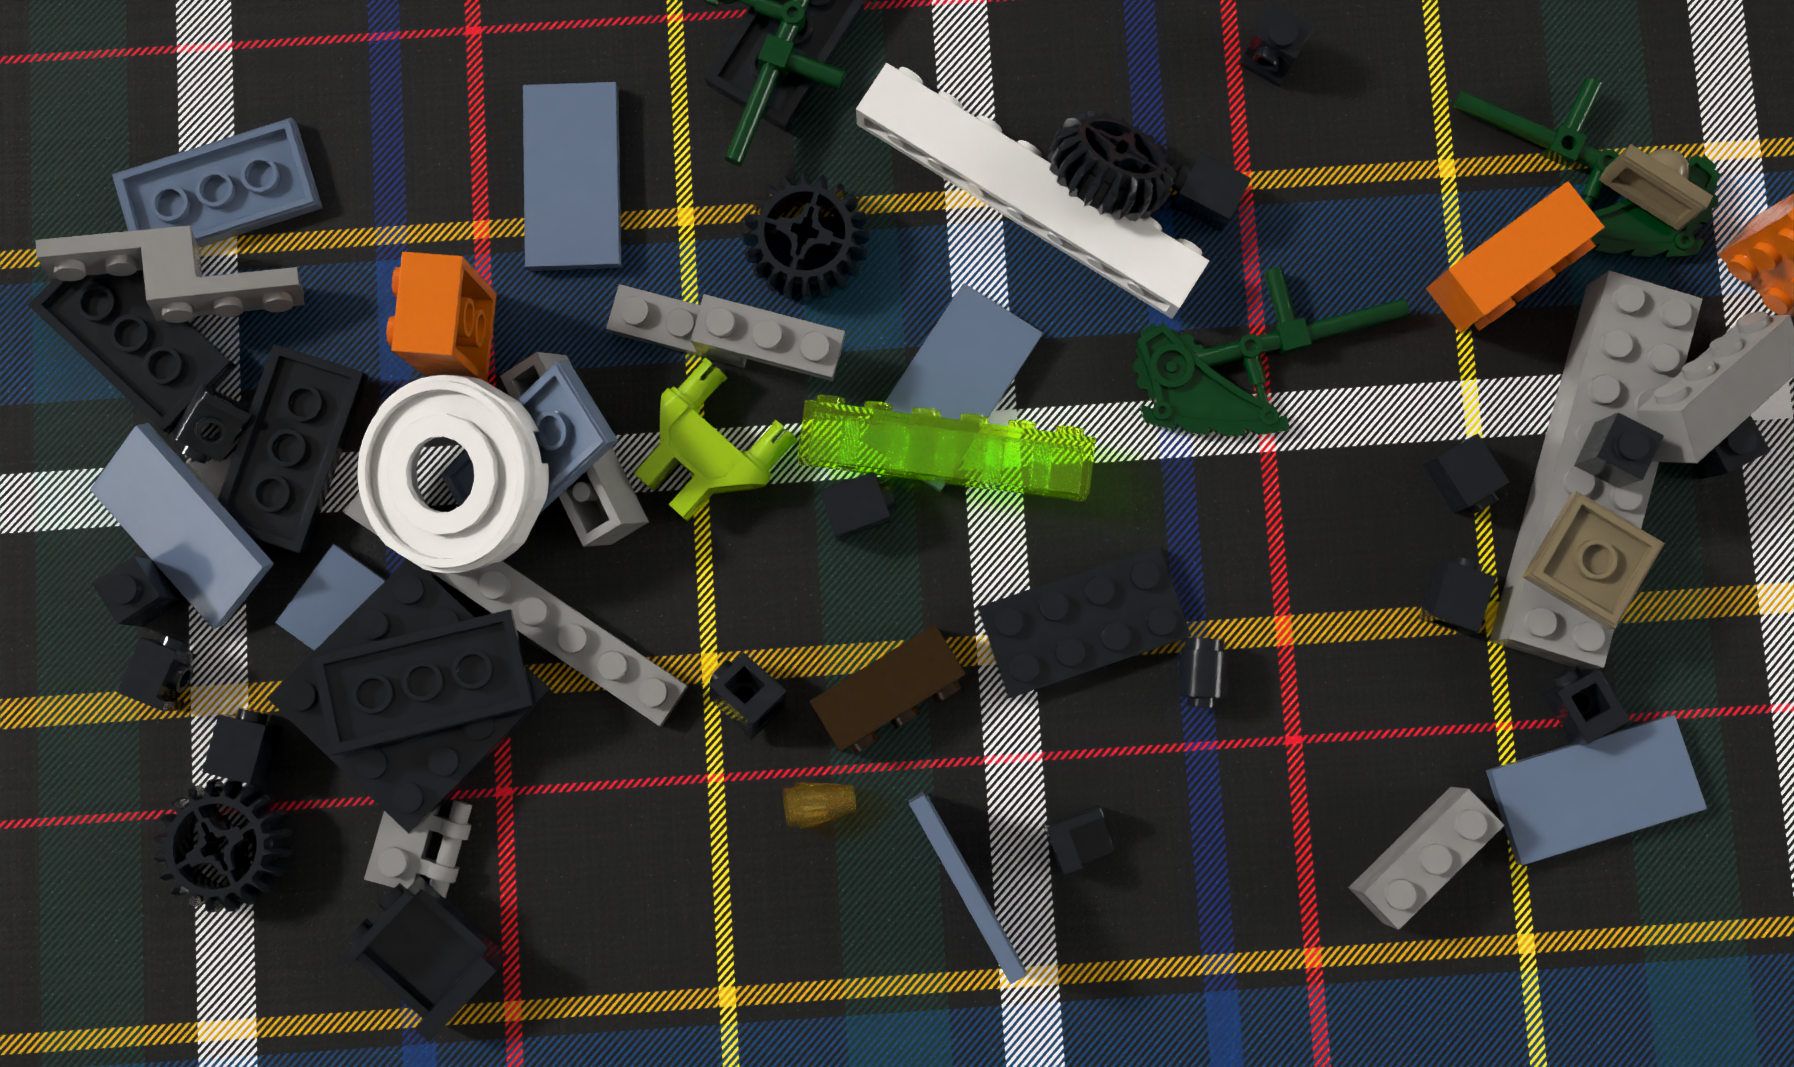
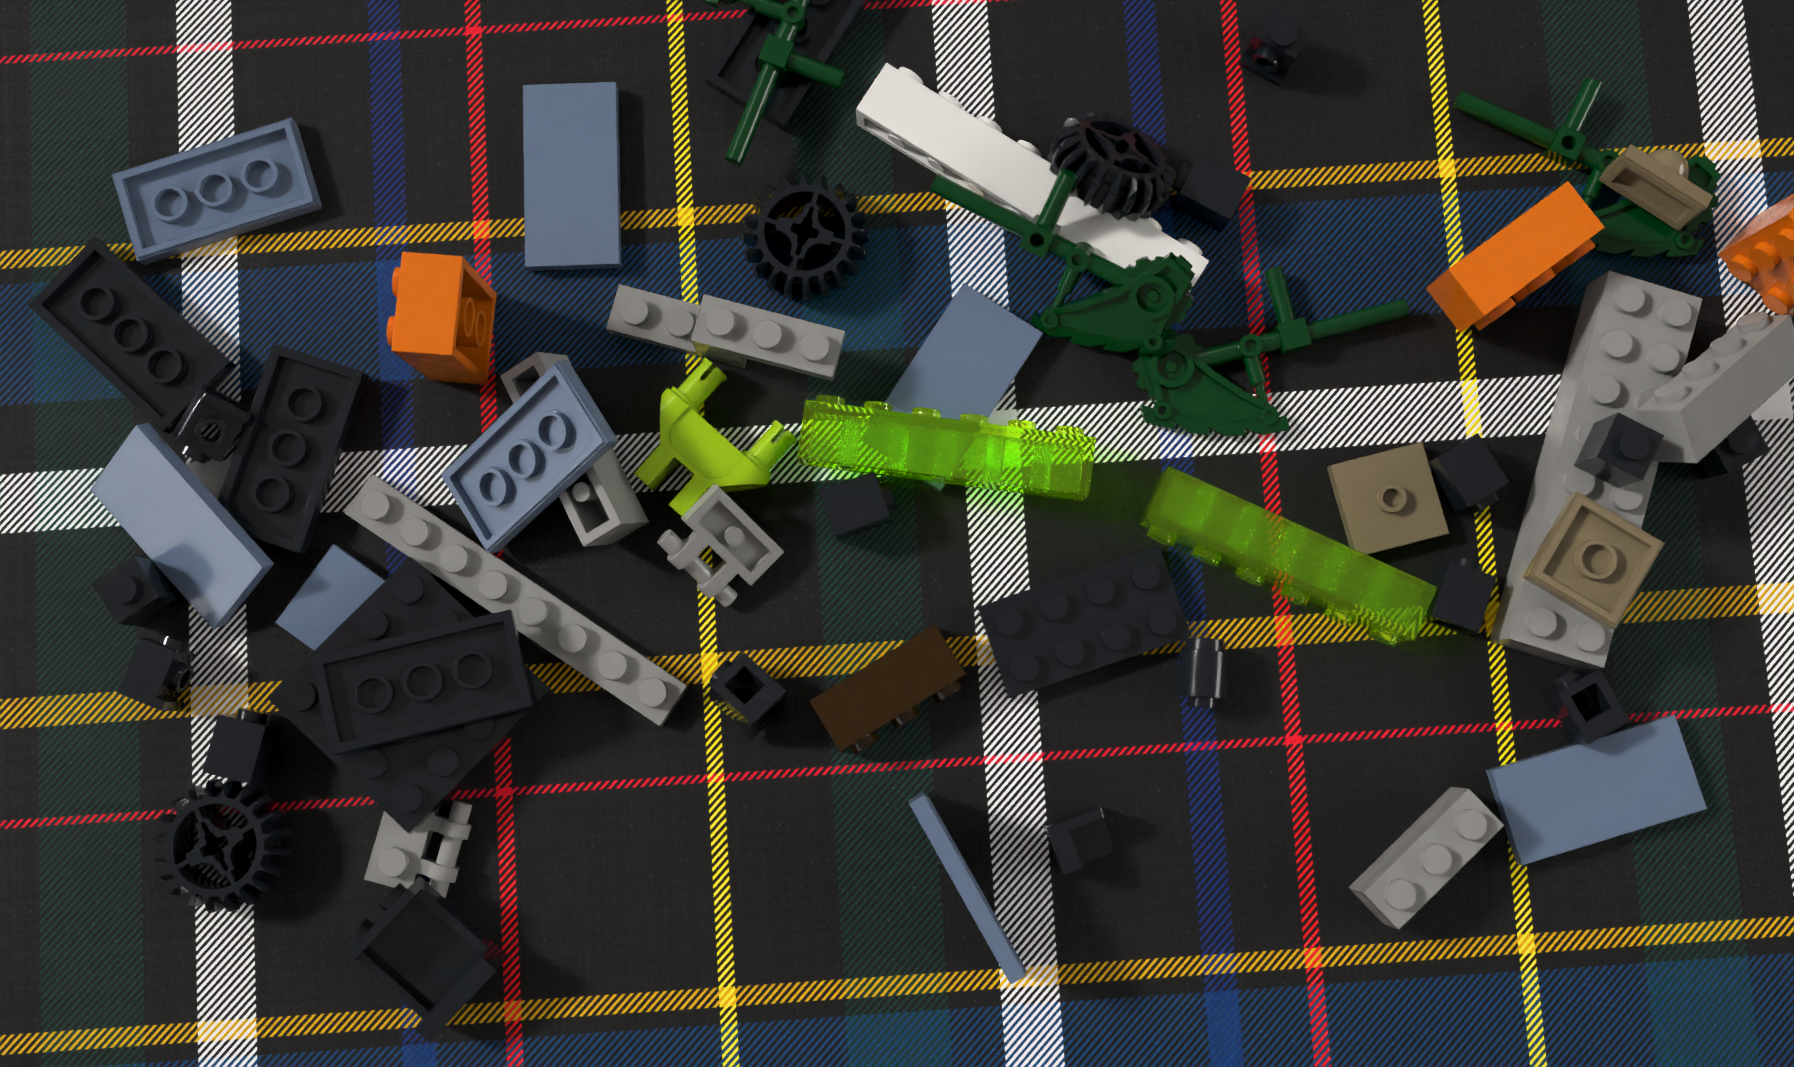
(170, 272): light grey bracket -> none
(506, 462): white piece -> none
(731, 534): none -> light grey plate
(817, 803): clear yellow cone -> none
(1122, 316): none -> dark green bar
(1288, 557): none -> clear neon green brick
(1388, 499): none -> dark tan plate

